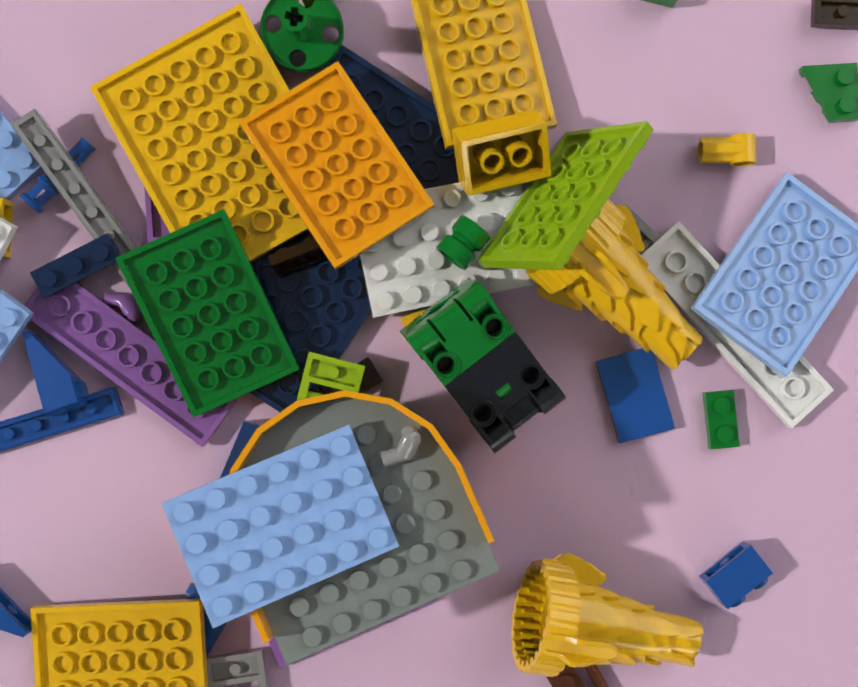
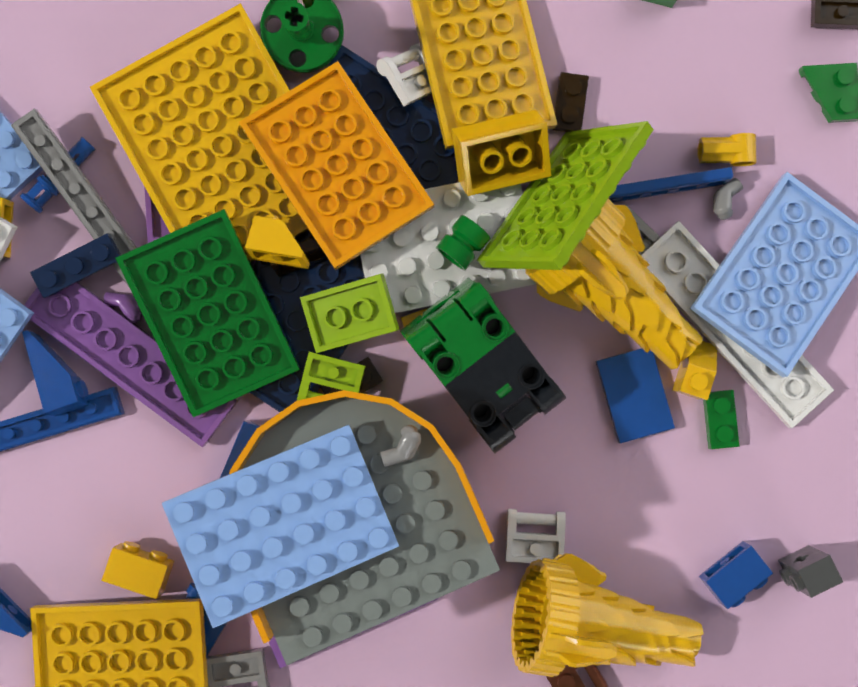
(138, 569): none -> yellow brick
(273, 243): none -> yellow slope
(349, 313): none -> lime plate
(410, 84): none -> white plate
(528, 547): none -> white plate
(570, 101): none -> dark brown plate
(672, 184): none -> blue tile
(697, 372): none -> yellow slope
(723, 199): none -> light grey arm
(809, 571): none -> dark grey brick

